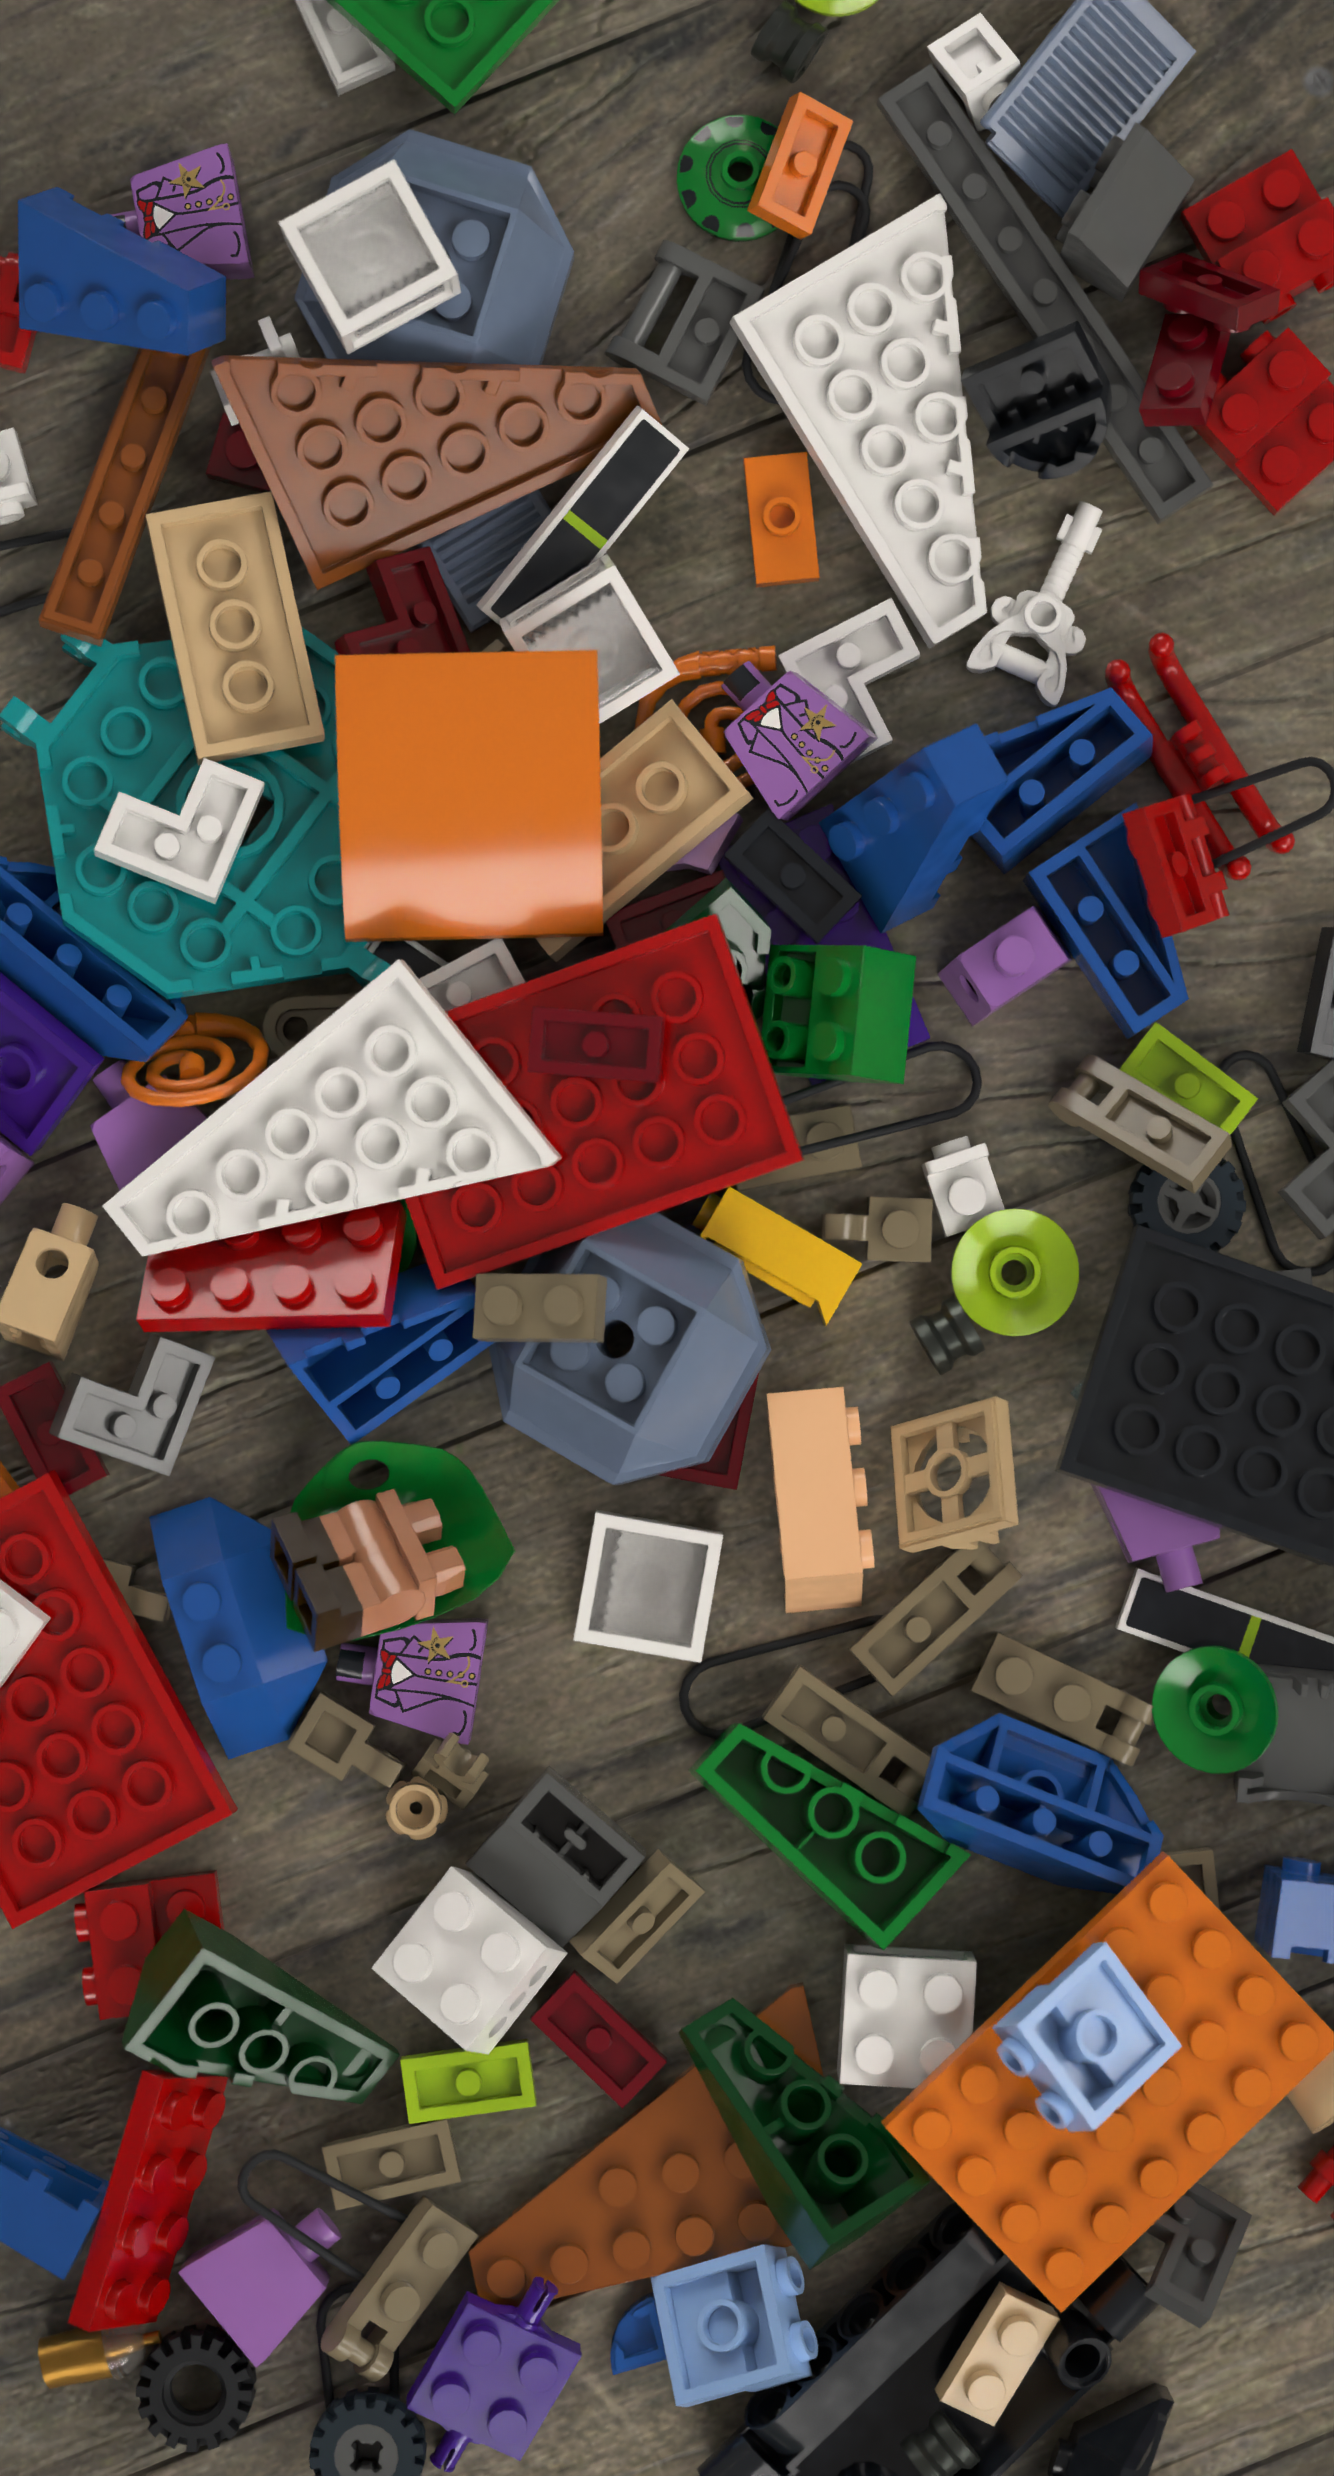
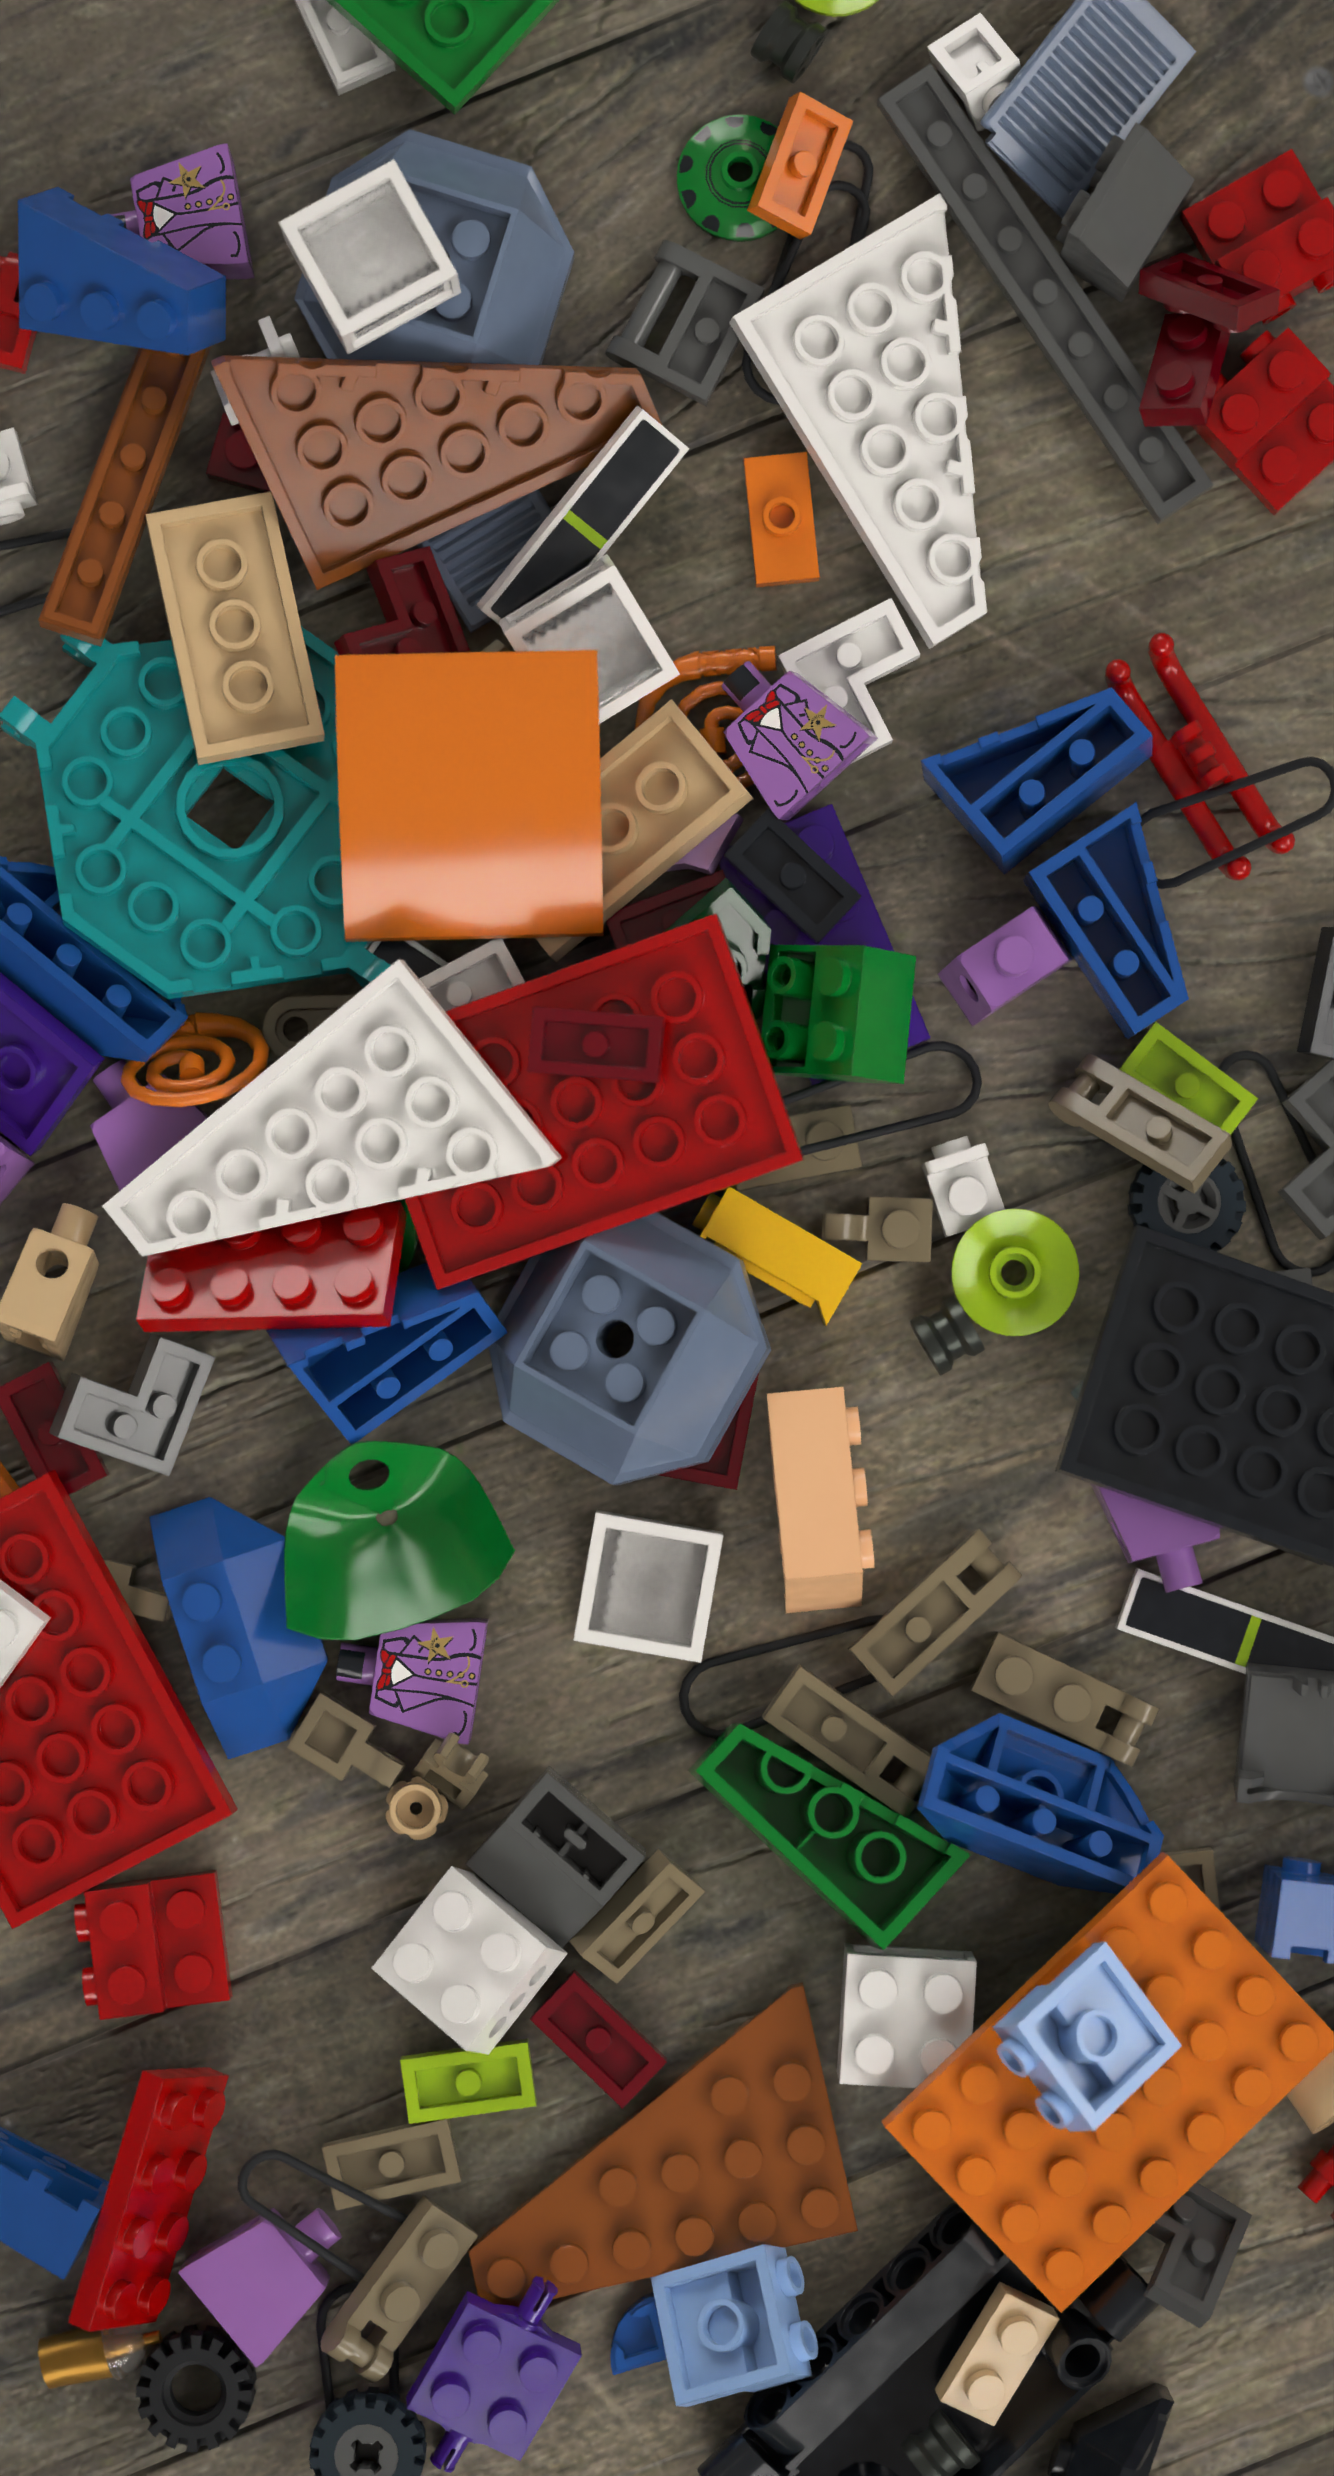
(189, 849): white plate -> none
(234, 2014): dark green wedge -> none
(363, 1567): nougat hips -> none
(540, 1308): dark tan plate -> none
(808, 2145): dark green wedge -> none
(913, 823): blue wedge -> none
(949, 1428): tan piece -> none
(1042, 616): white piece -> none
(1043, 402): black slope -> none
(1176, 865): red plate -> none
(1192, 1725): green dish -> none

